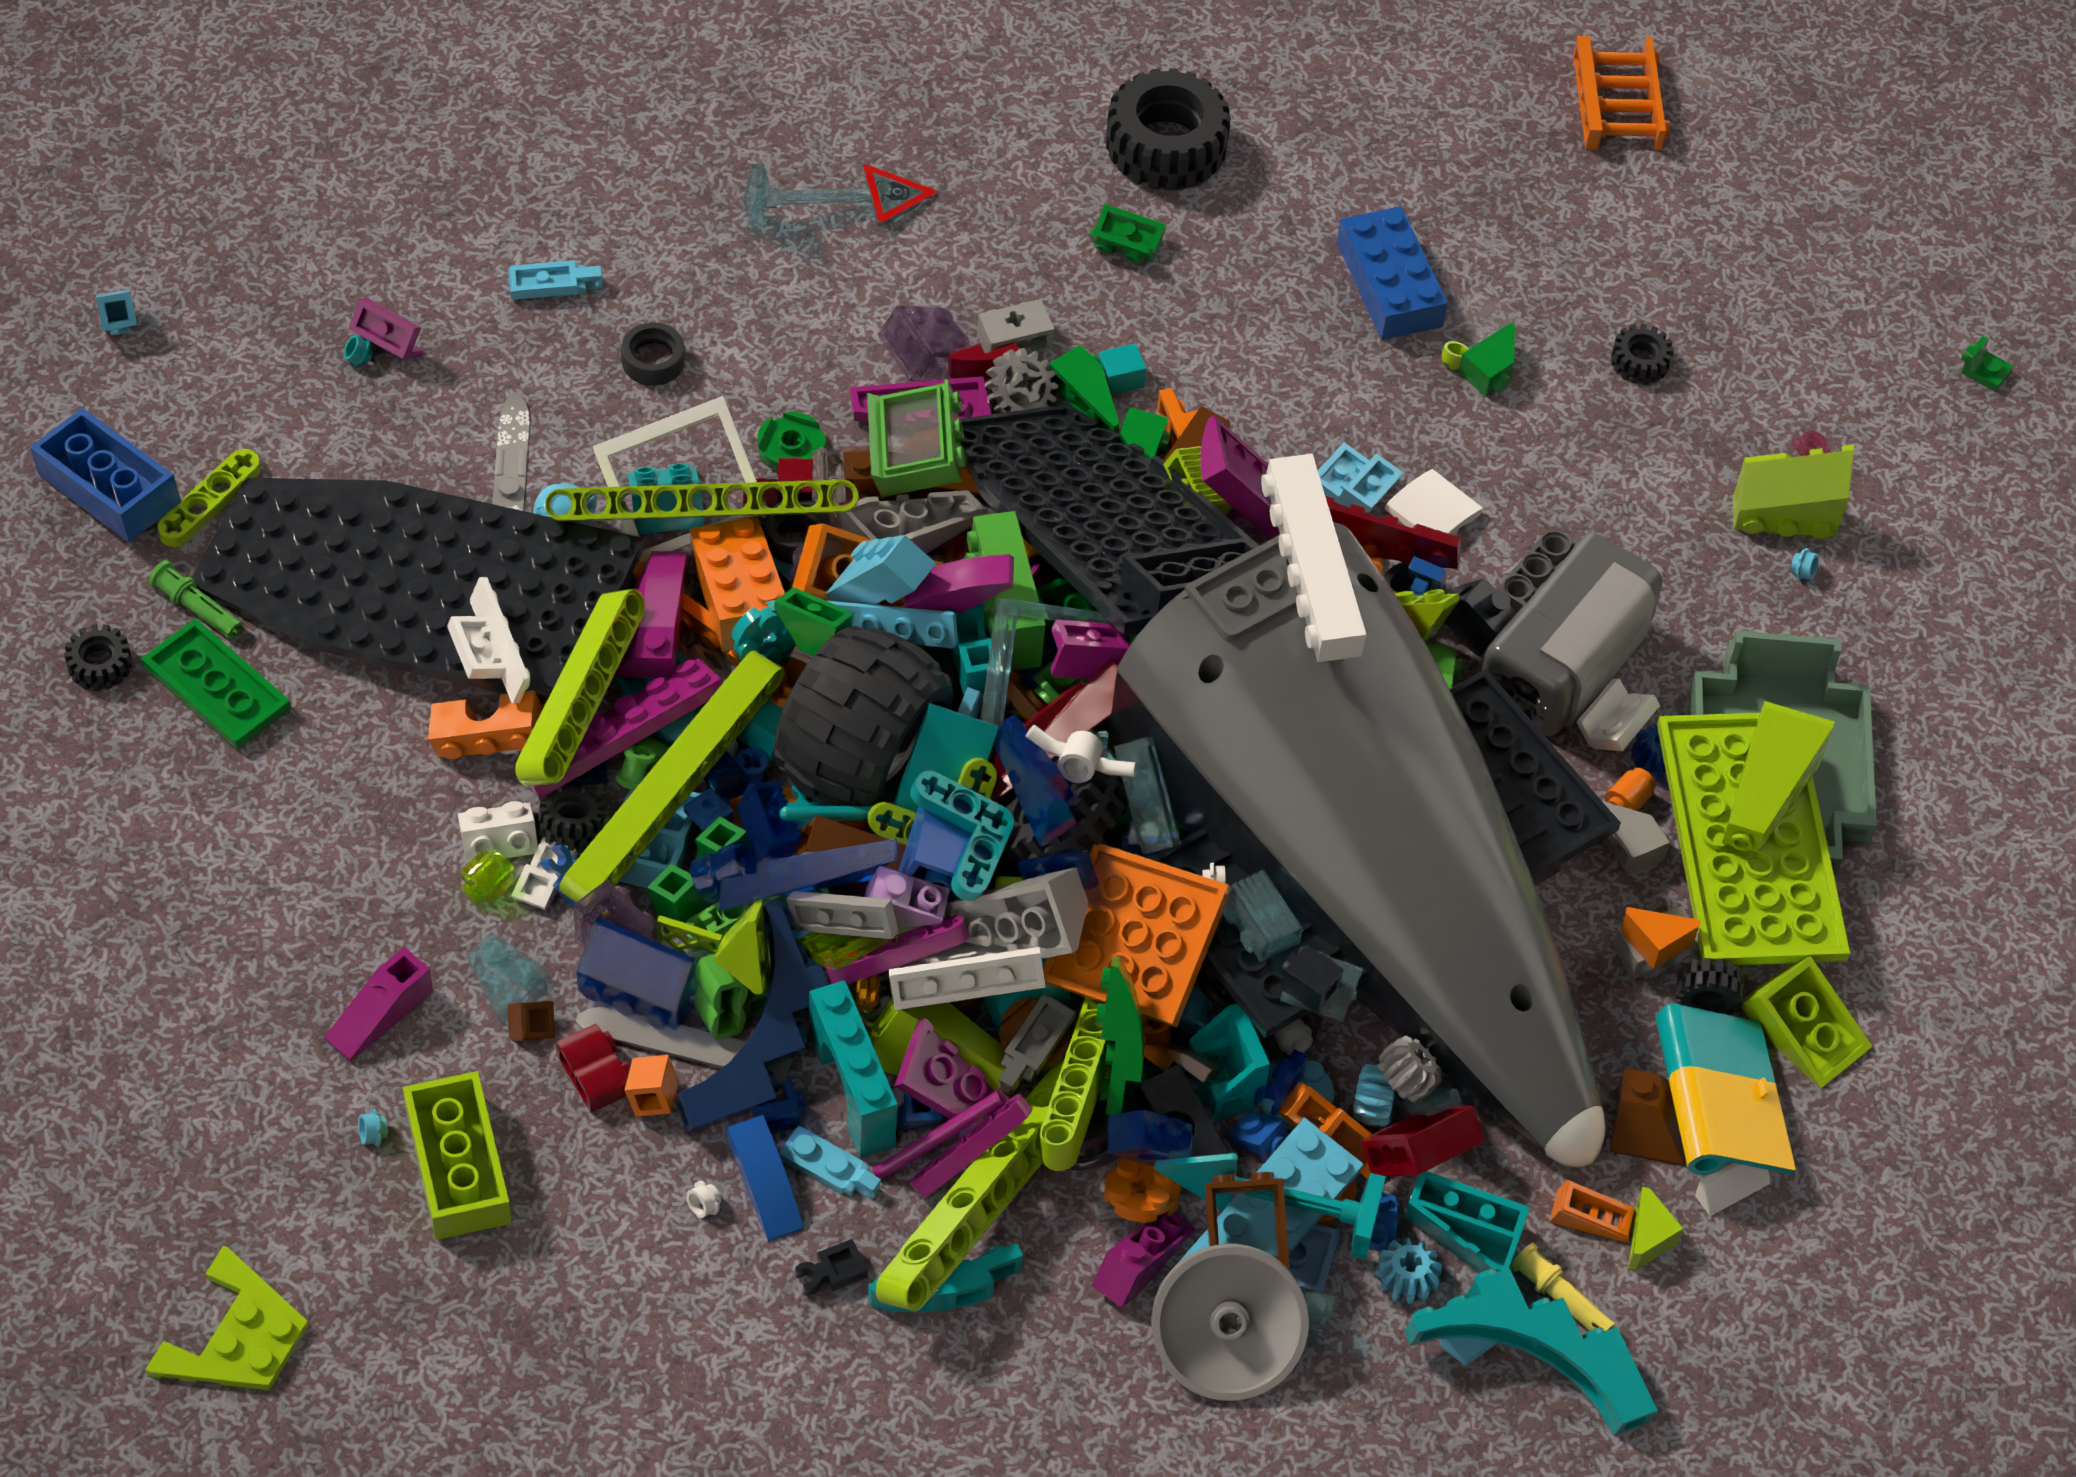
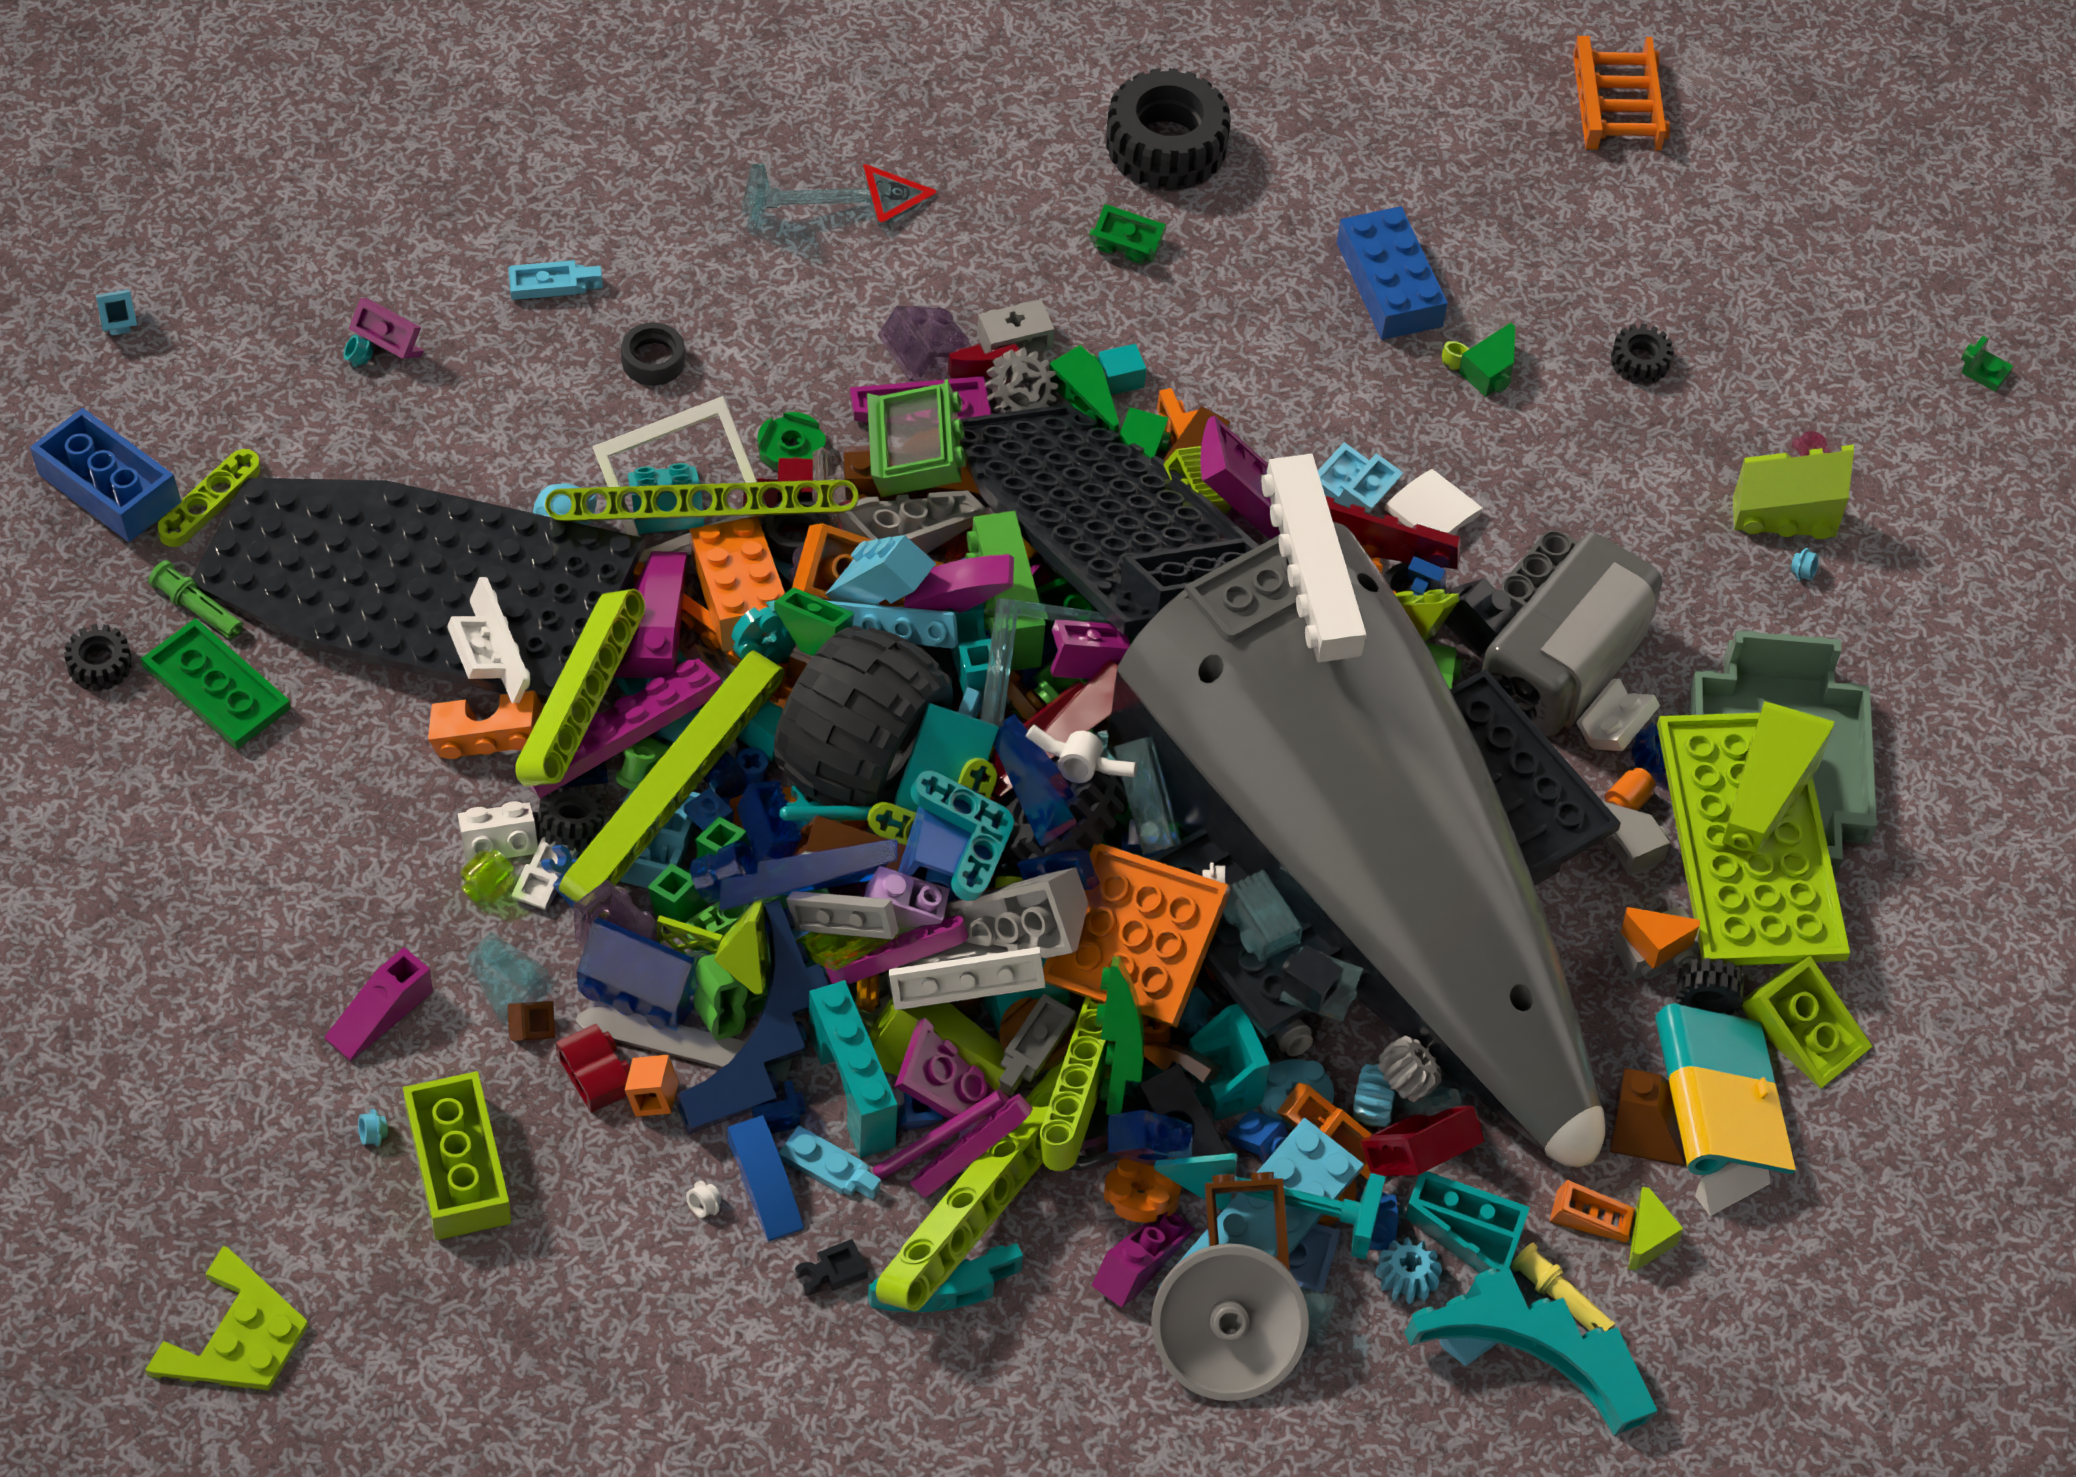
(511, 453): light grey piece -> none
(1286, 1077): clear blue plate -> none

